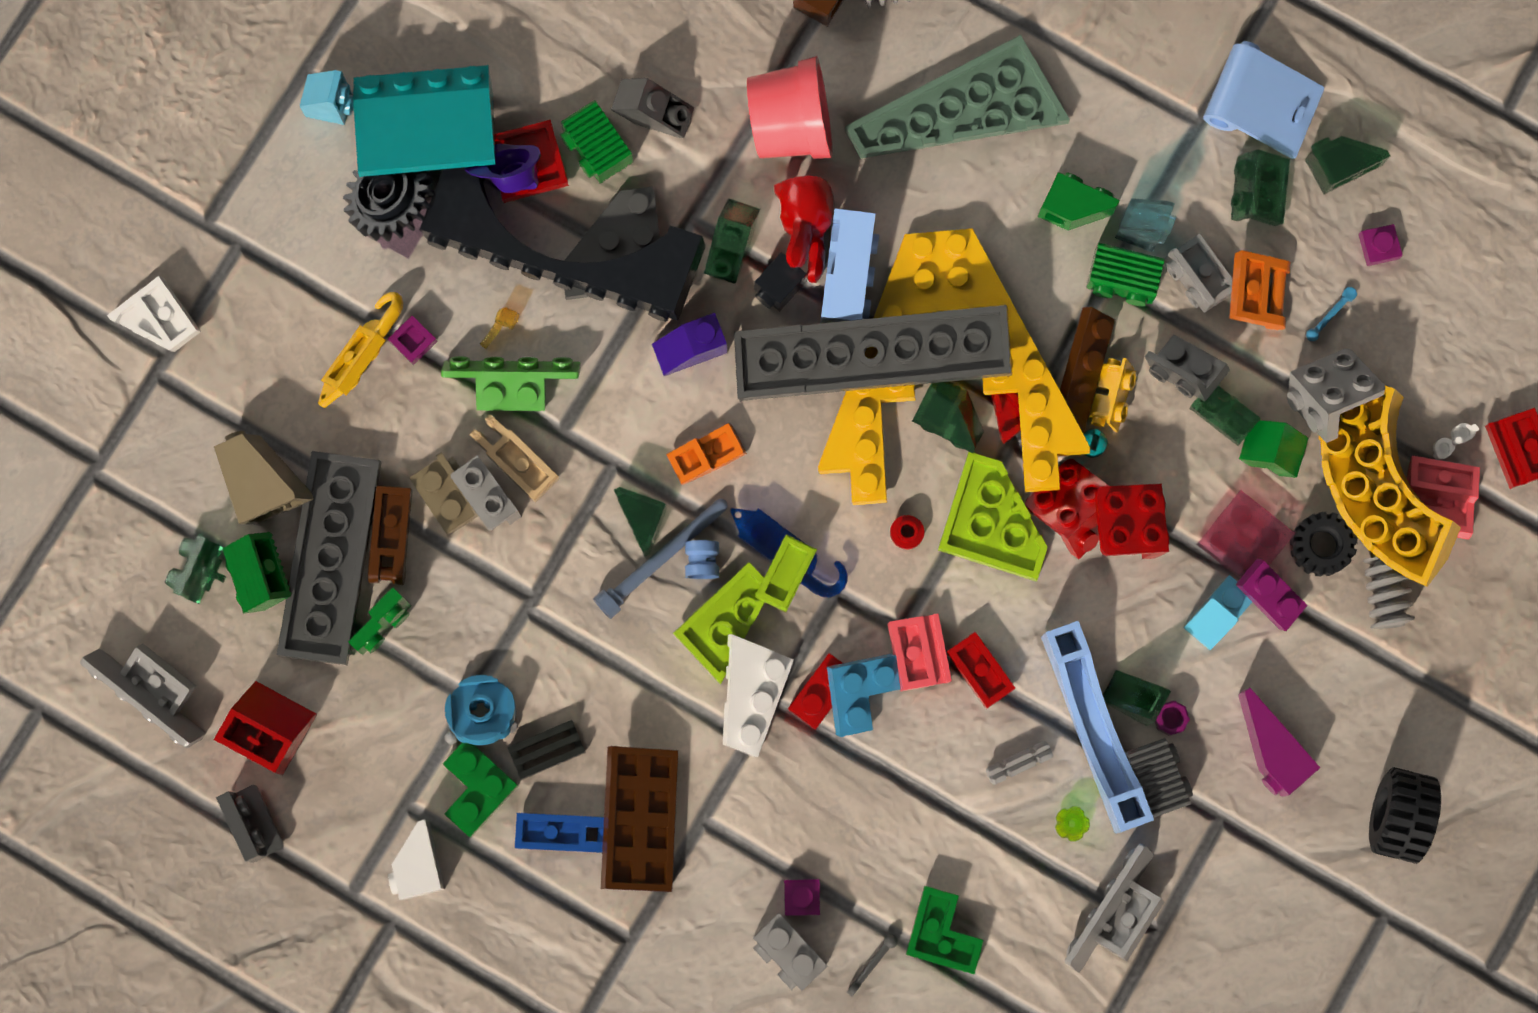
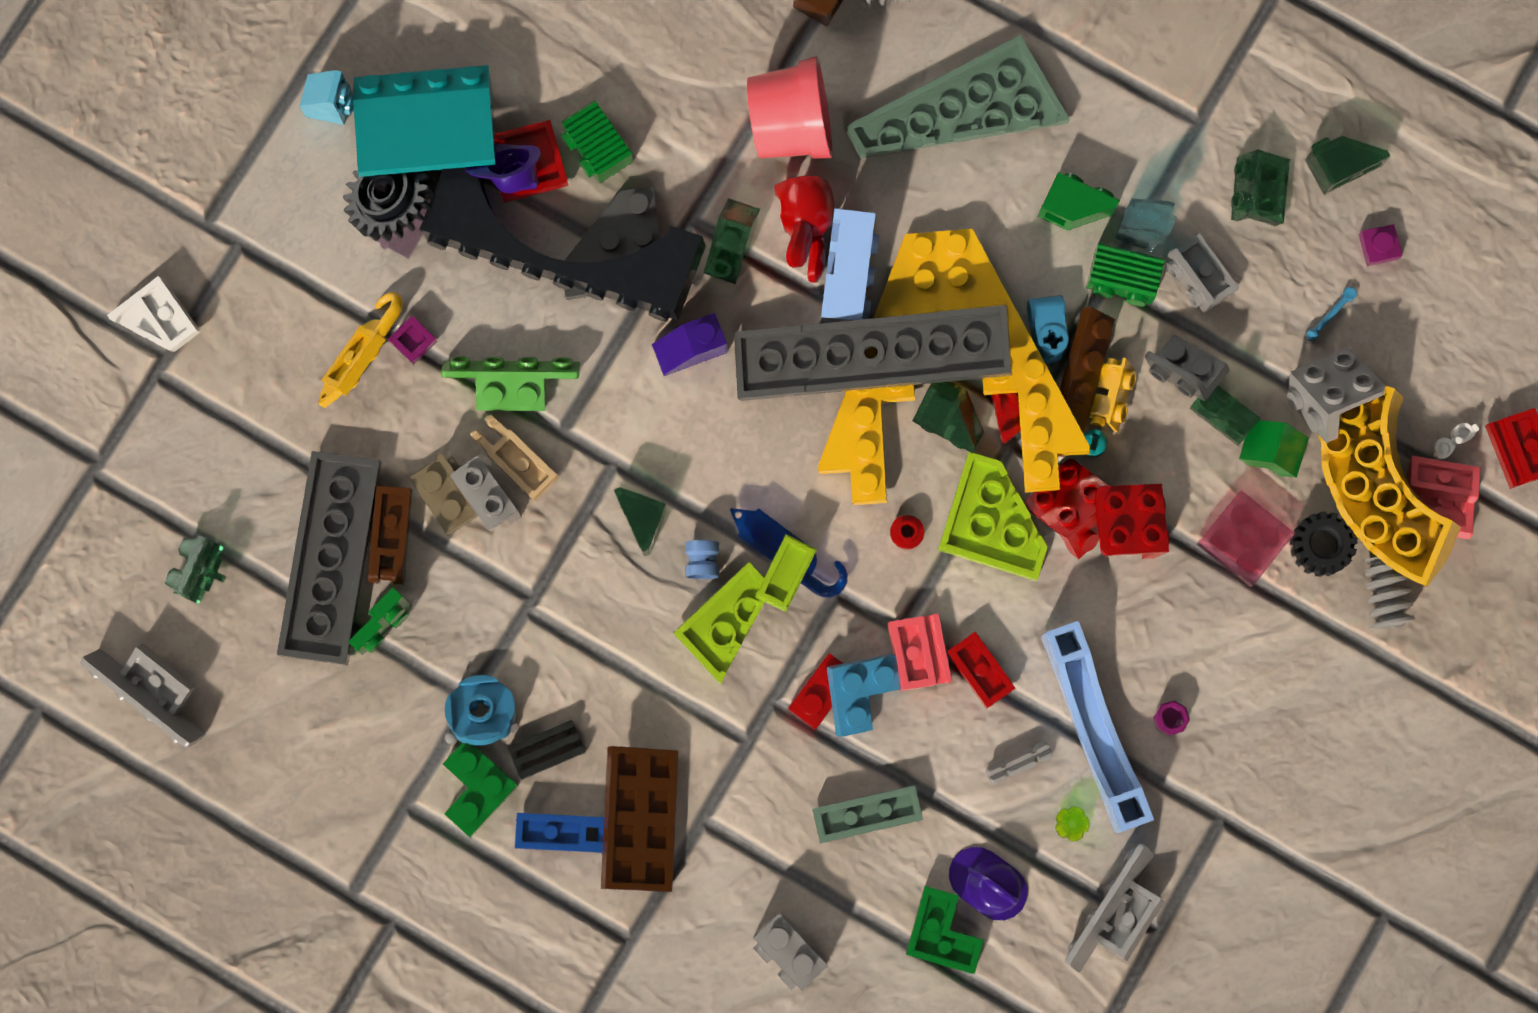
(250, 823): dark grey bracket -> none
(256, 572): green brick -> none
(258, 479): dark tan slope -> none
(265, 727): red slope -> none
(416, 865): white slope -> none
(504, 317): clear yellow hand -> none
(612, 599): sand blue piece -> none
(652, 107): dark grey slope -> none
(706, 454): orange slope -> none
(753, 691): white wing -> none
(779, 283): black brick -> none
(802, 897): magenta plate -> none
(867, 814): none -> sand green plate
(890, 941): dark grey hinge -> none
(988, 883): none -> dark purple piece
(1048, 322): none -> dark azure piece
(1135, 697): clear green slope -> none
(1159, 776): dark grey brick -> none
(1218, 613): medium azure slope -> none
(1251, 289): orange plate -> none
(1261, 98): light blue door -> none
(1271, 595): magenta plate -> none
(1276, 751): magenta slope -> none
(1405, 815): black tyre -> none

